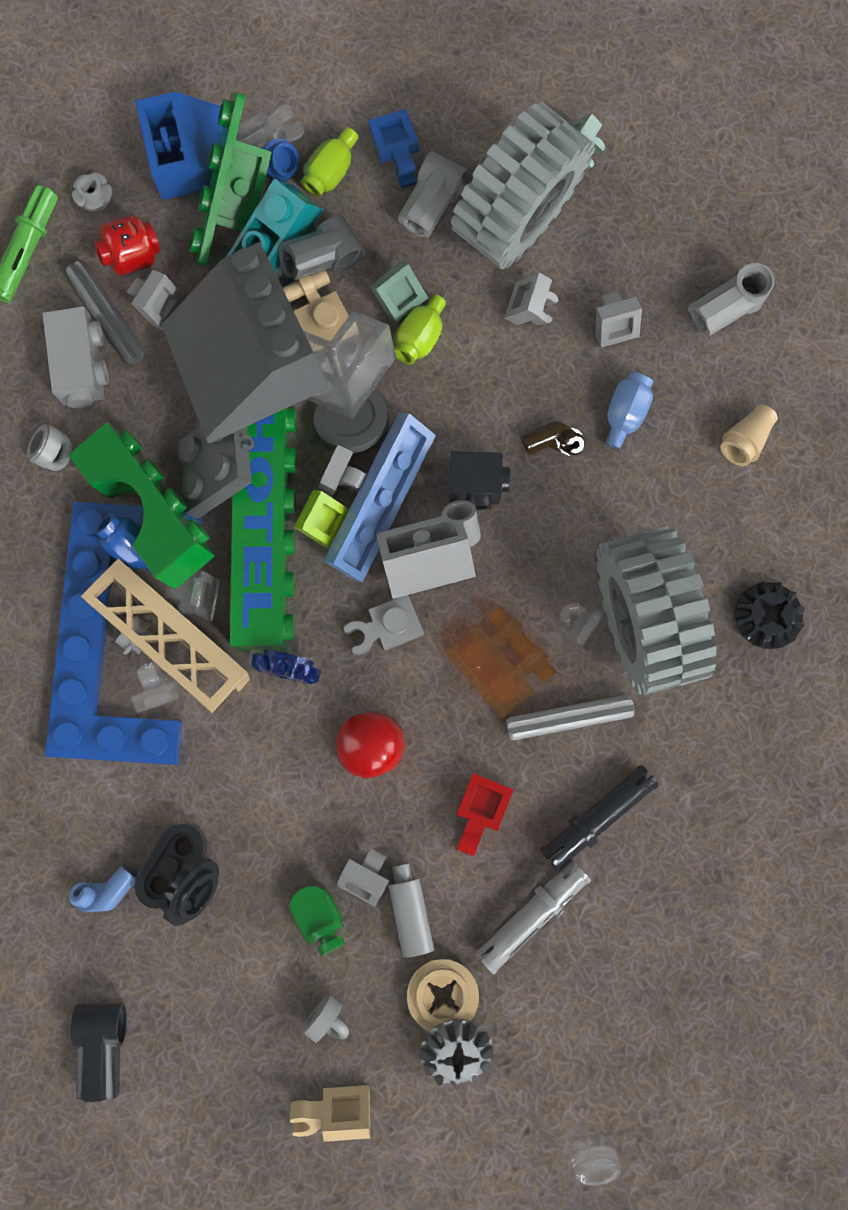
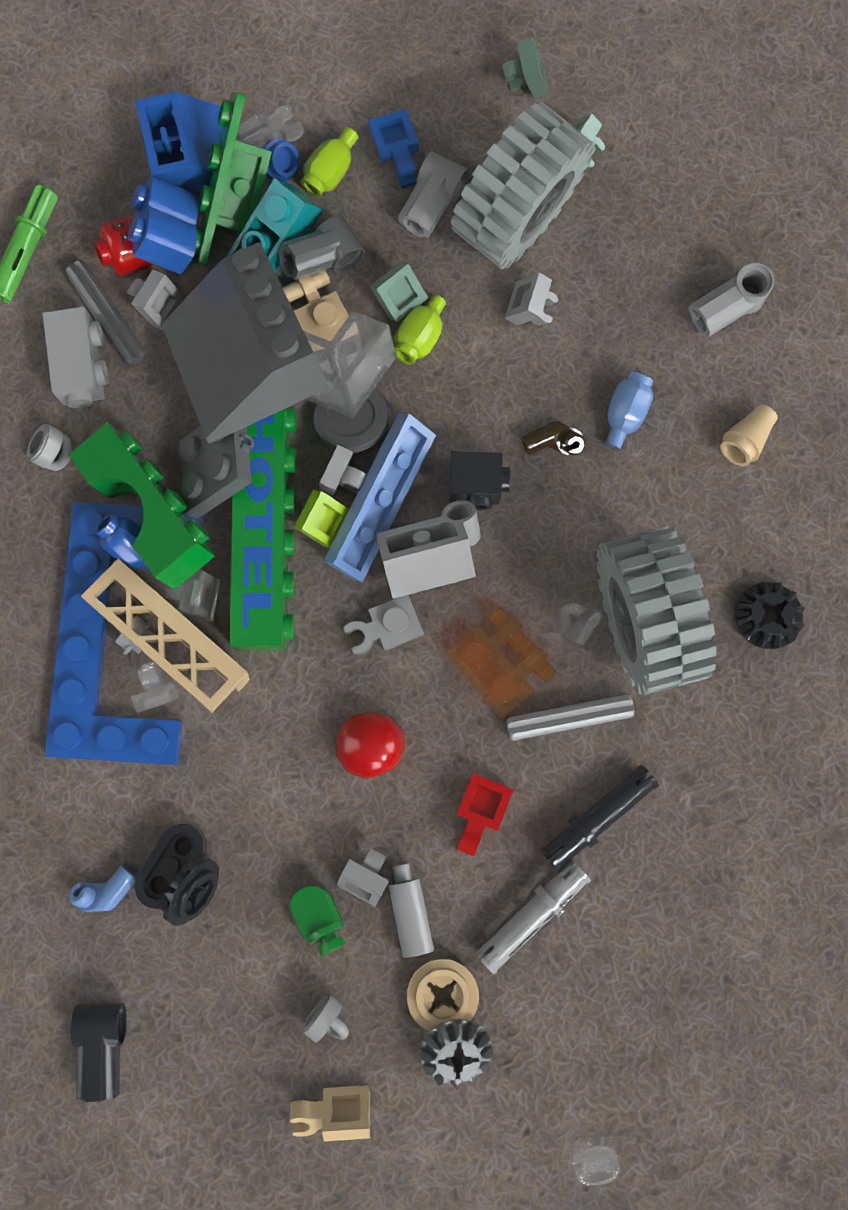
(92, 201): light grey plate -> none
(164, 224): none -> blue brick
(286, 666): clear blue gear -> none
(527, 70): none -> sand green tile
(617, 319): light grey tile -> none

